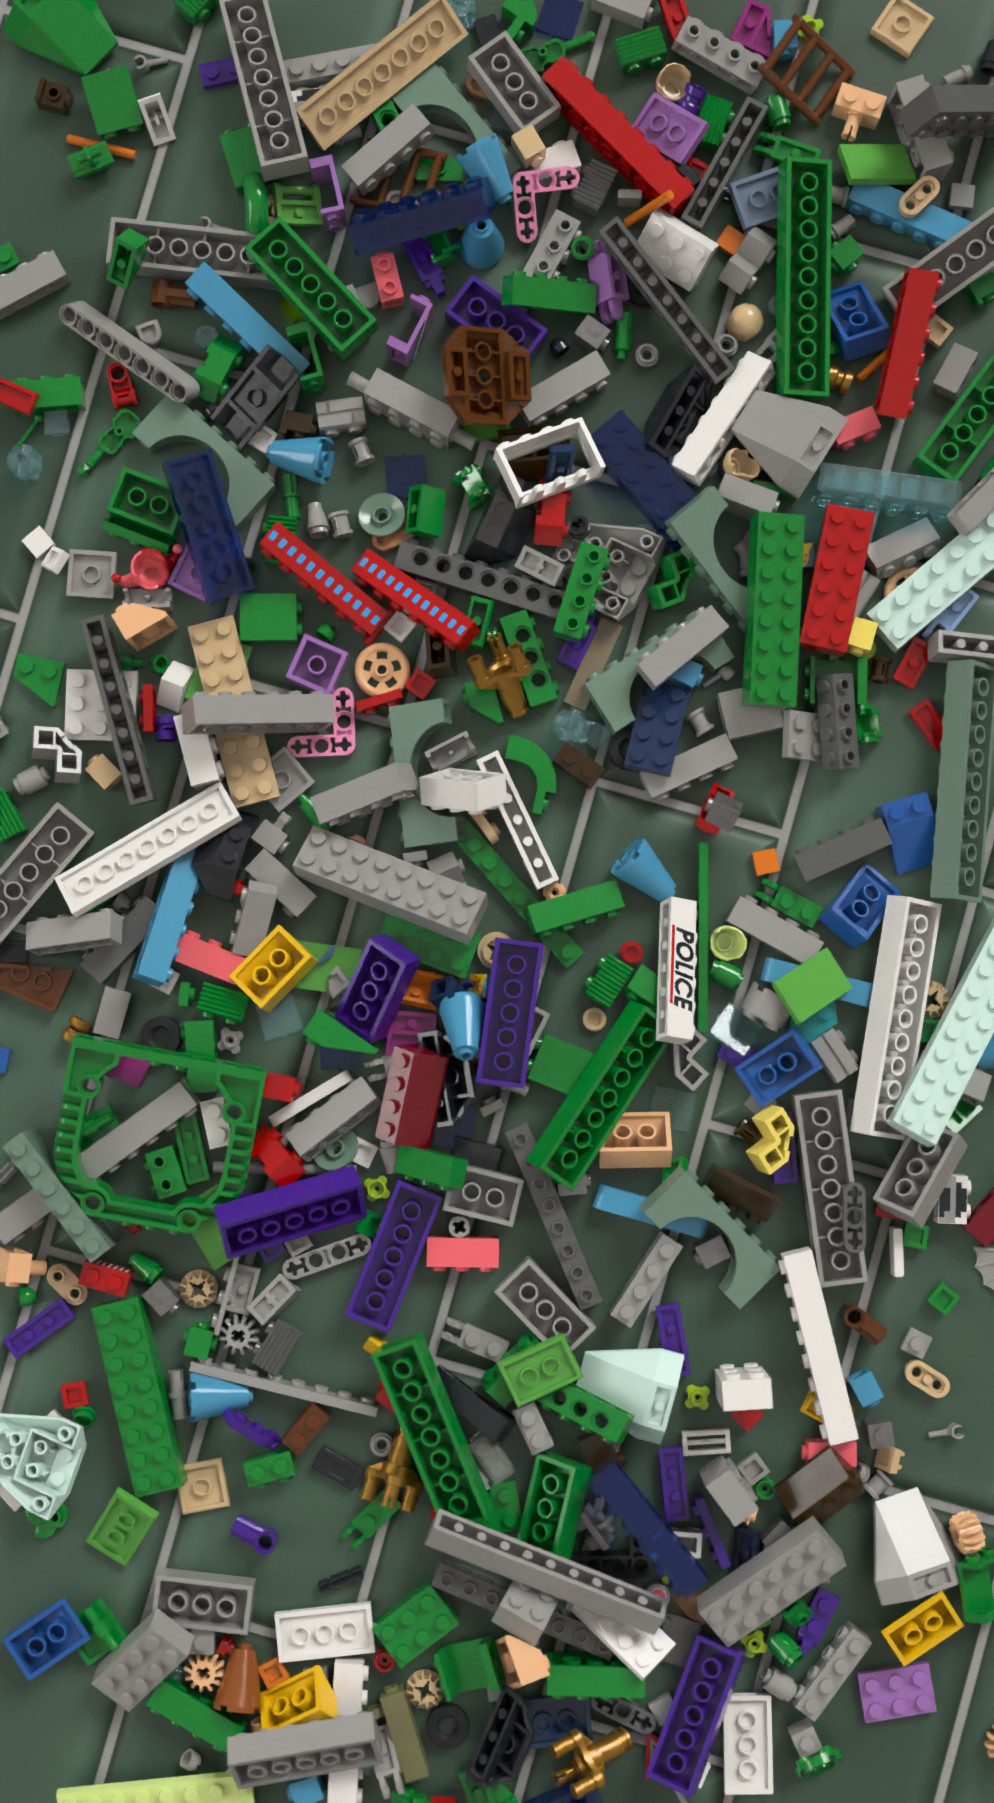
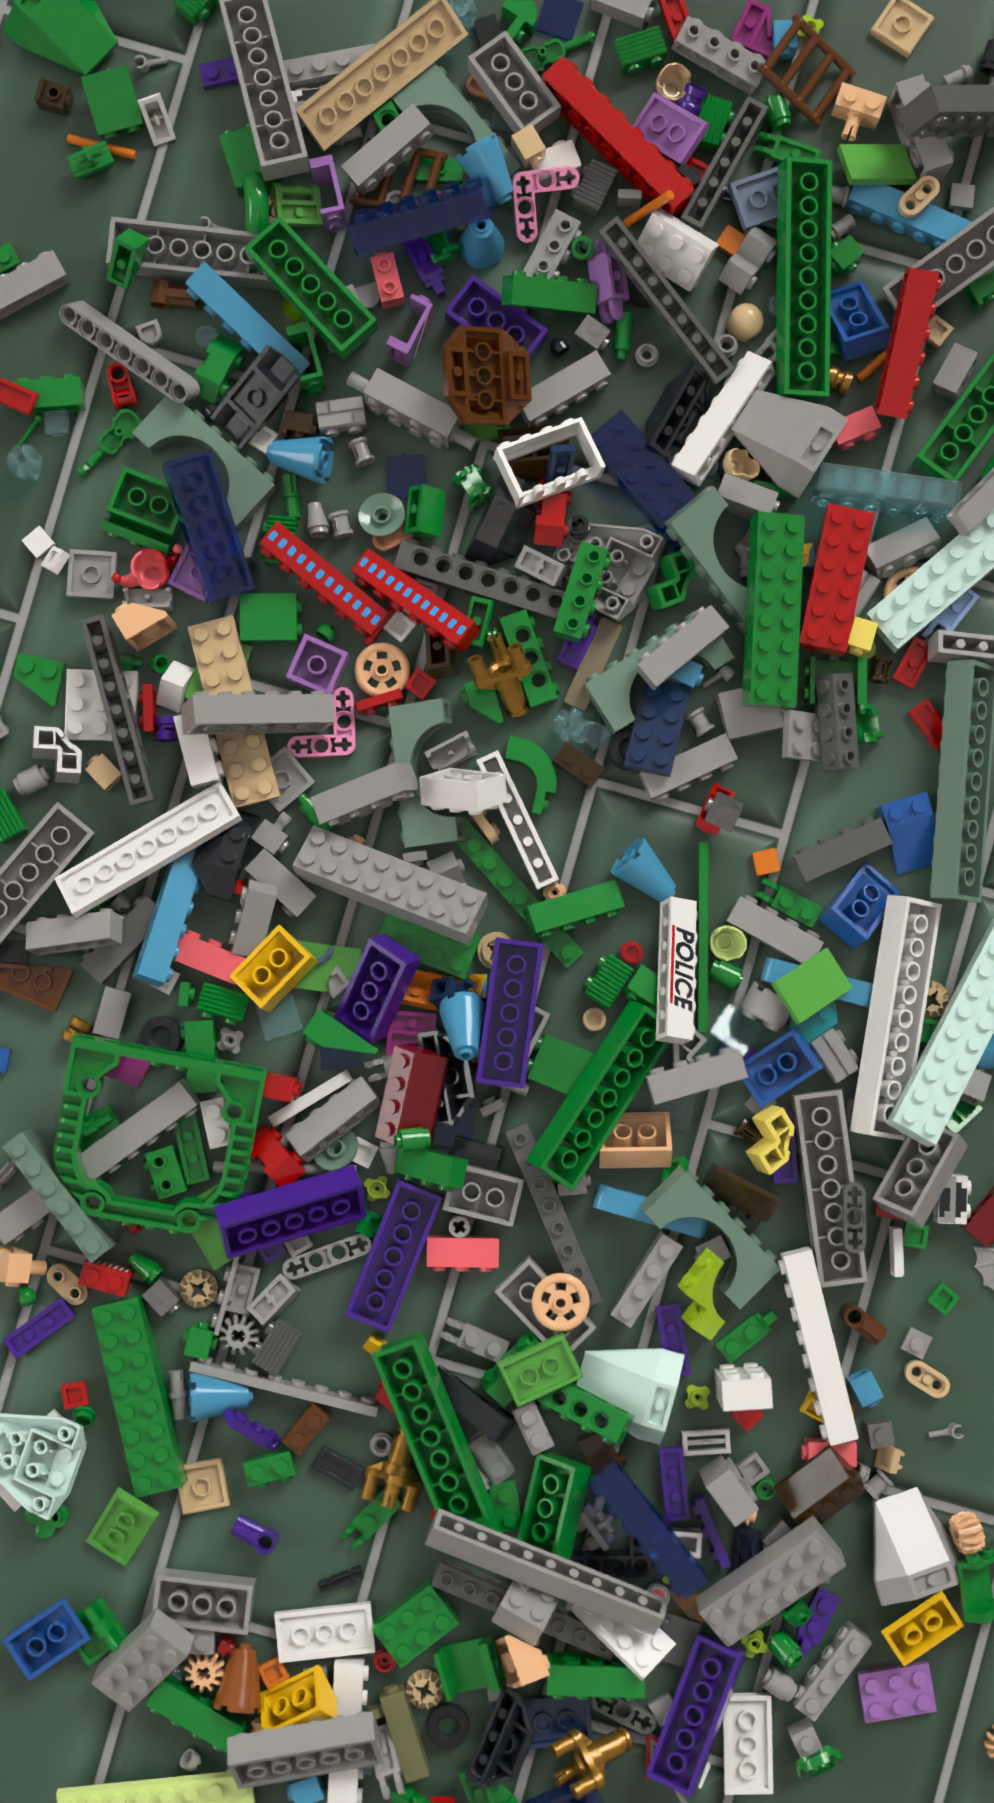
(412, 1140): none -> green brick
(572, 1285): none -> light nougat plate
(696, 1076): none -> light grey brick
(698, 1286): none -> lime arch
(745, 1335): none -> green hinge

